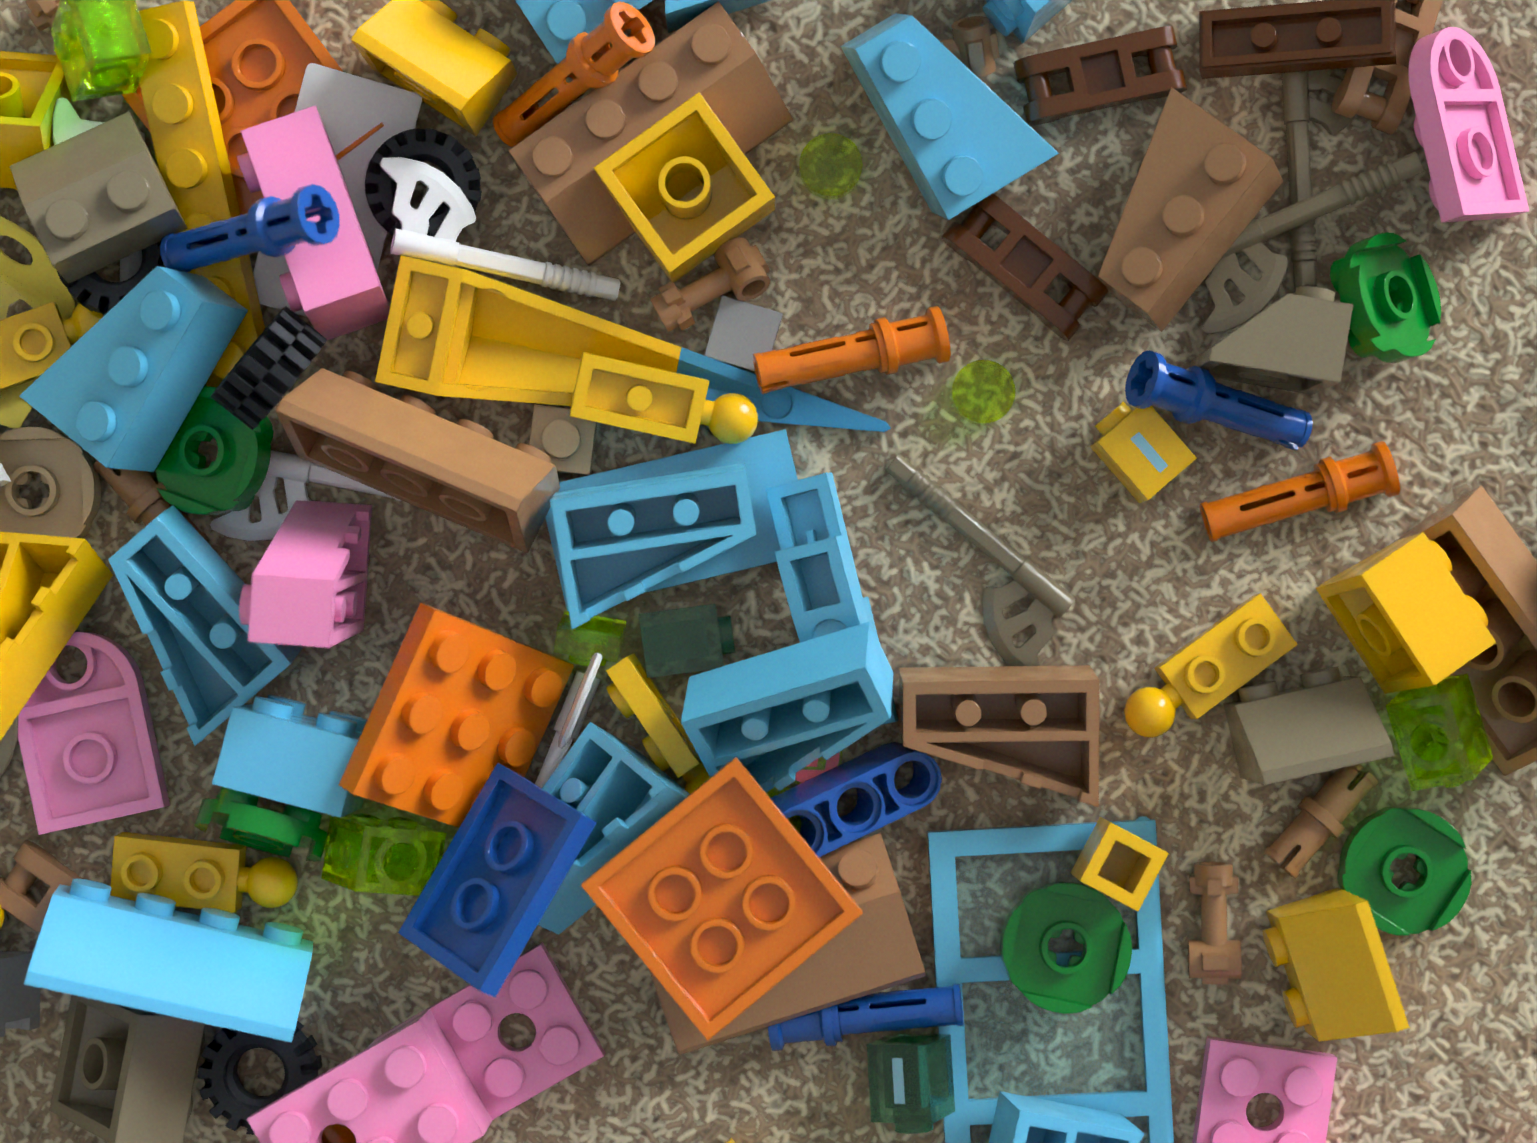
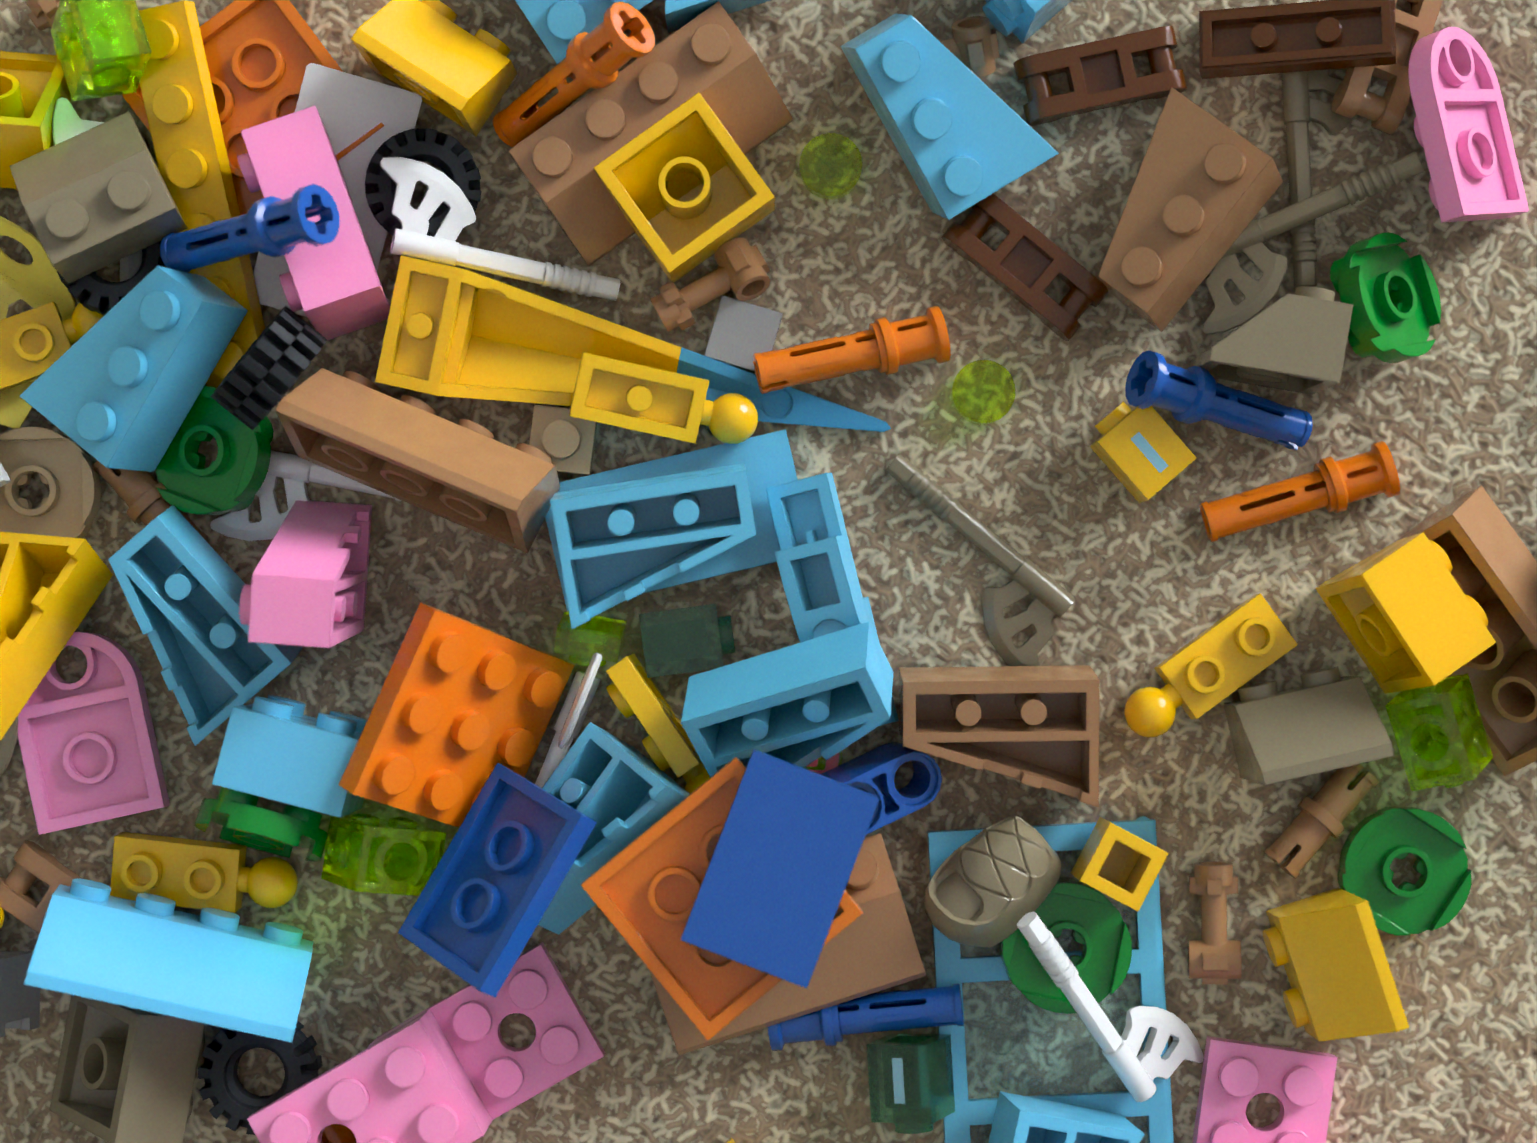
(780, 868): none -> blue tile
(992, 883): none -> dark tan piece
(1121, 1052): none -> white piece

